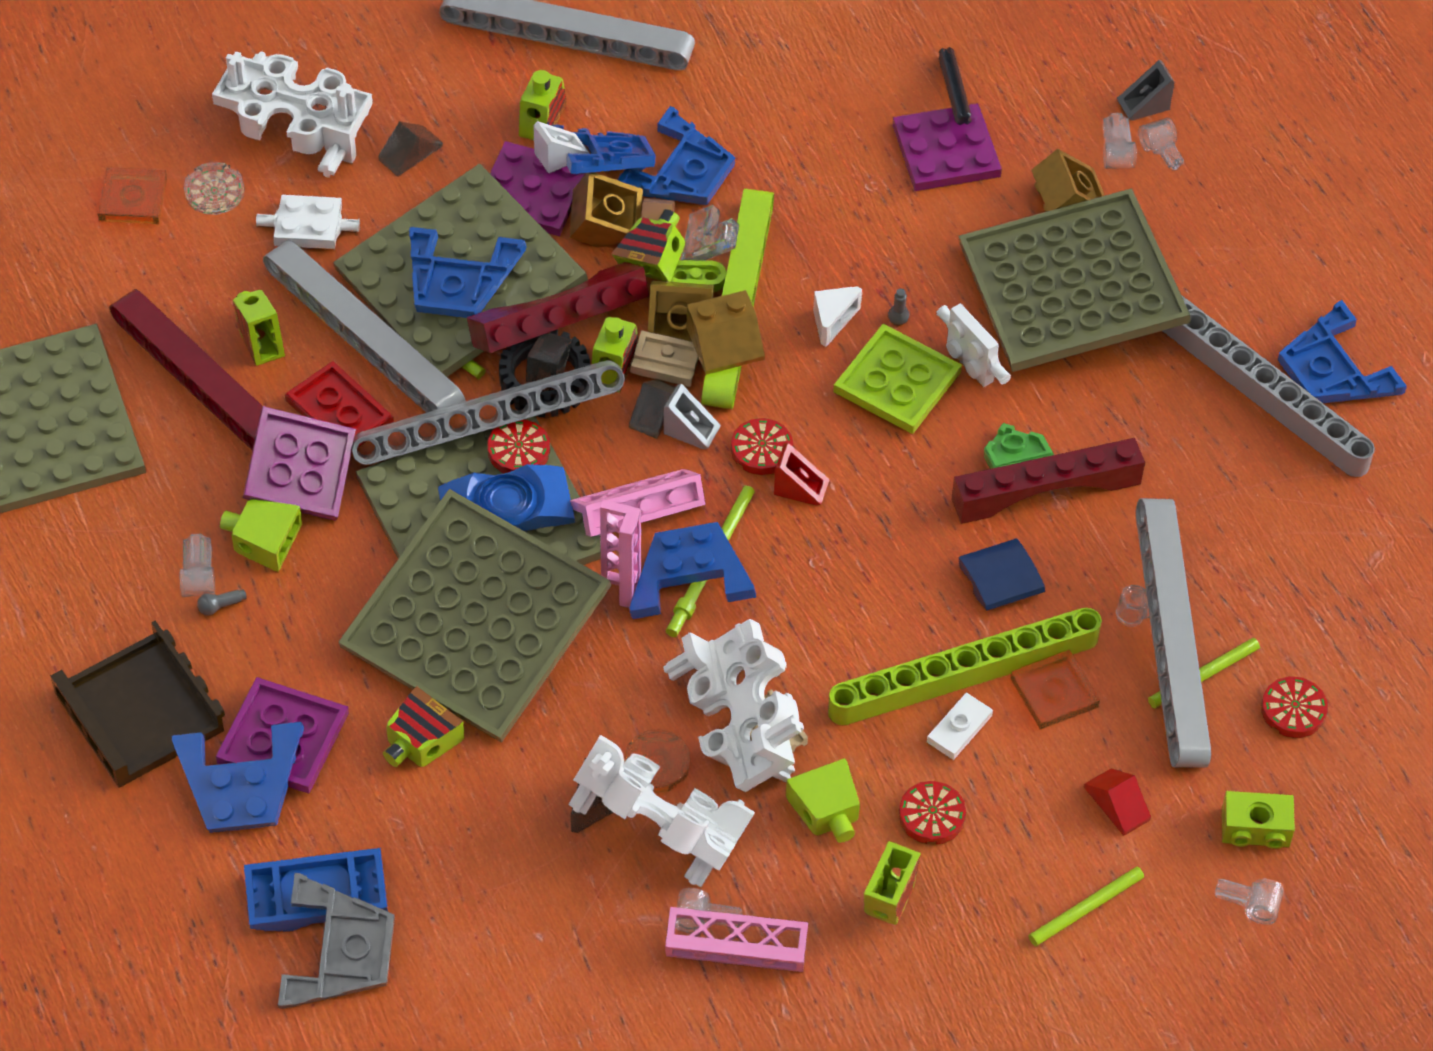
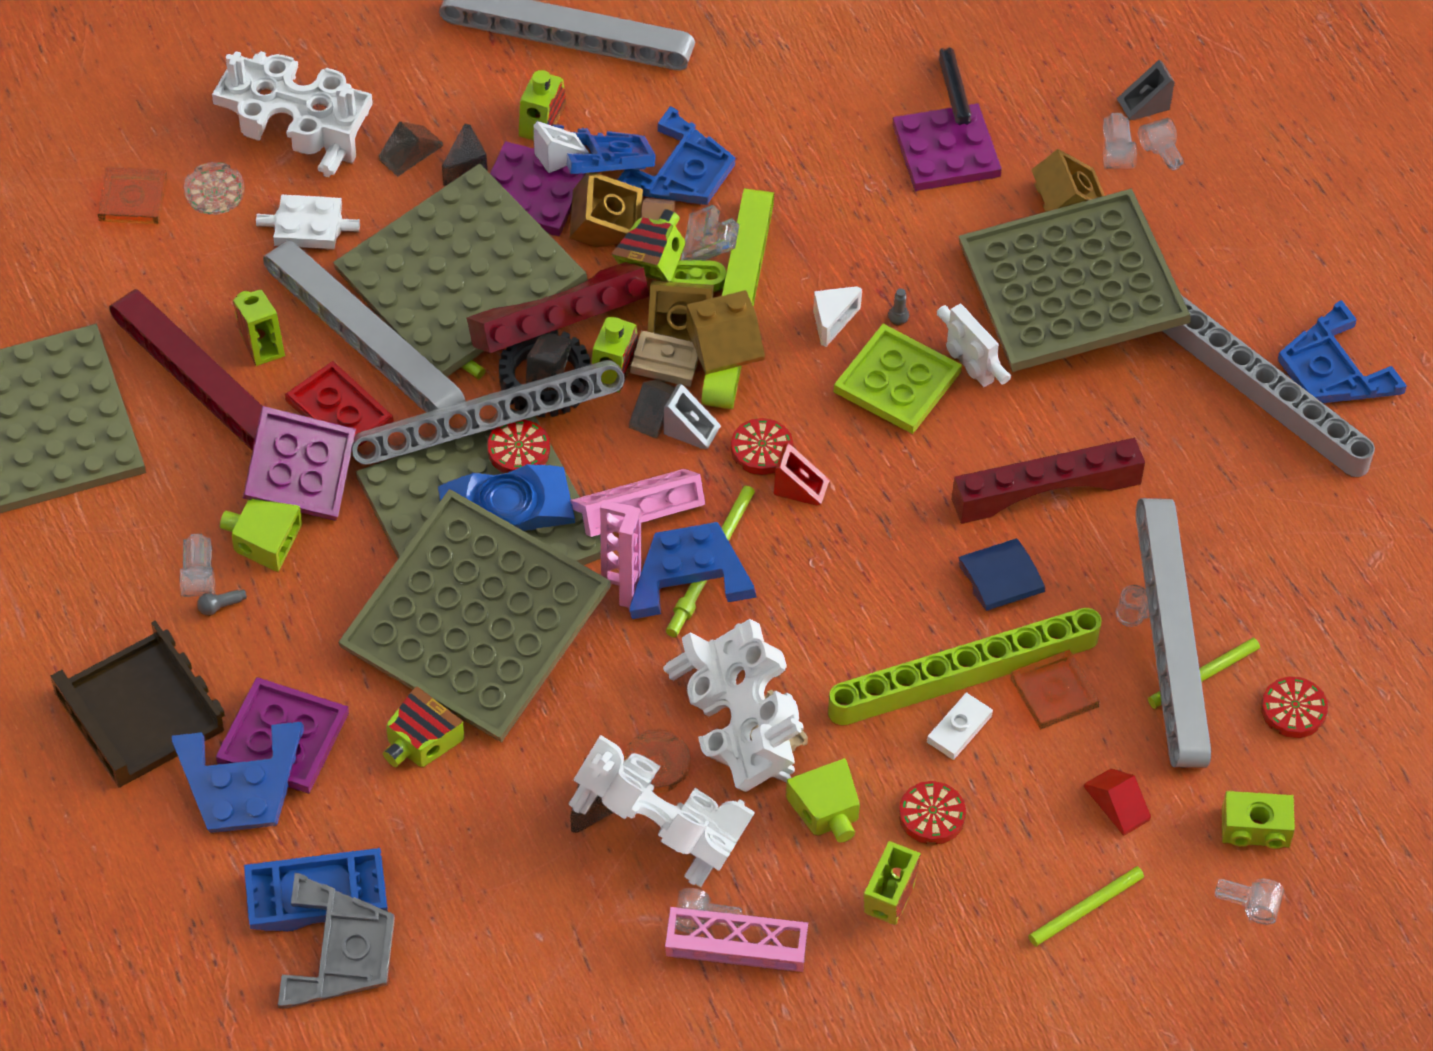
(457, 285): blue wing -> none
(463, 156): none -> clear smoke slope
(1015, 447): bright green plate -> none

